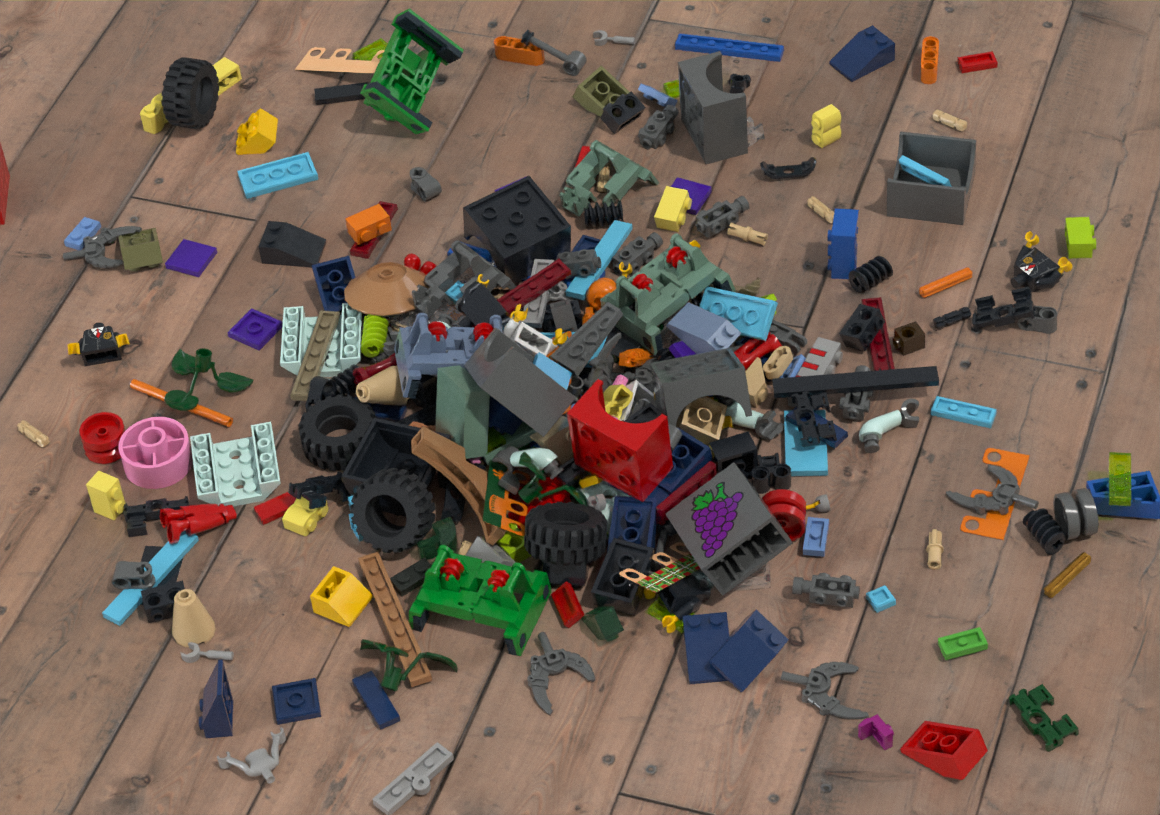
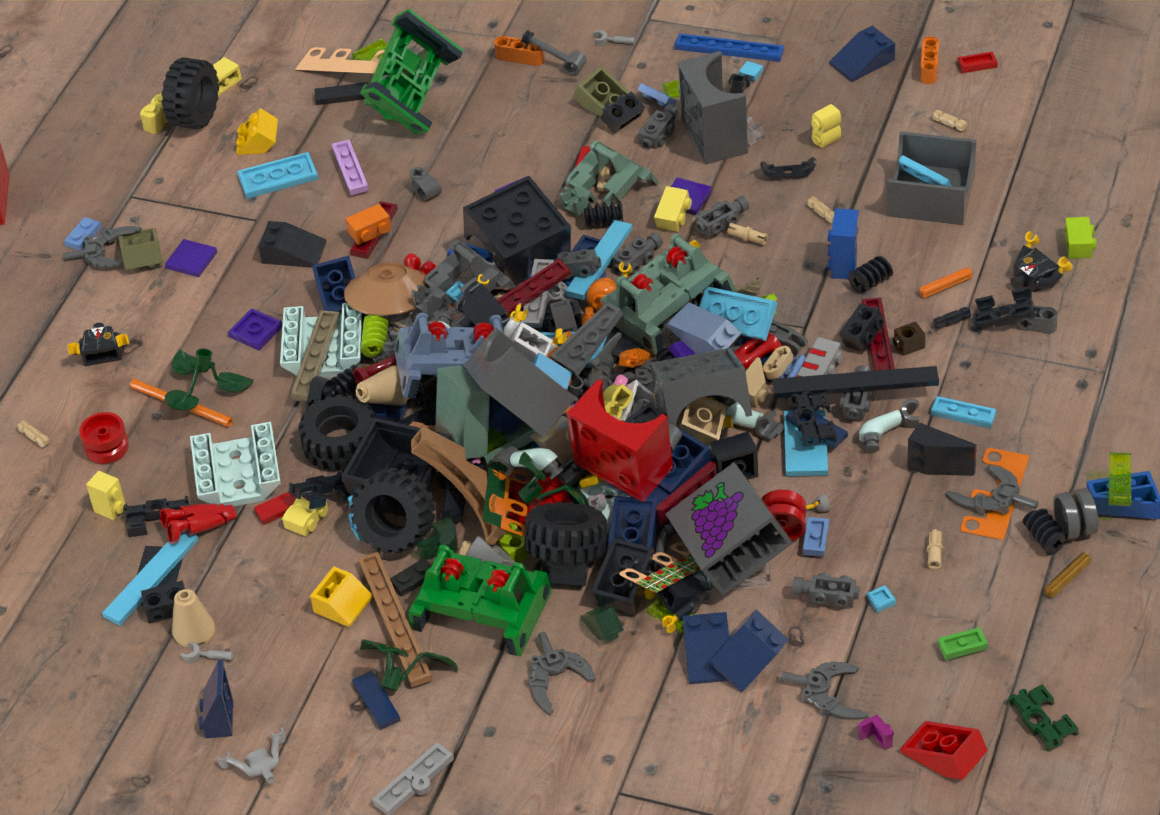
(130, 575): dark grey piece -> none
(156, 452): bright pink piece -> none
(296, 701): dark blue tile -> none
(350, 167): none -> lavender plate
(510, 483): flat silver tile -> none
(567, 604): red tile -> none
(751, 69): none -> medium azure tile
(770, 473): black piece -> none
(940, 453): none -> black slope

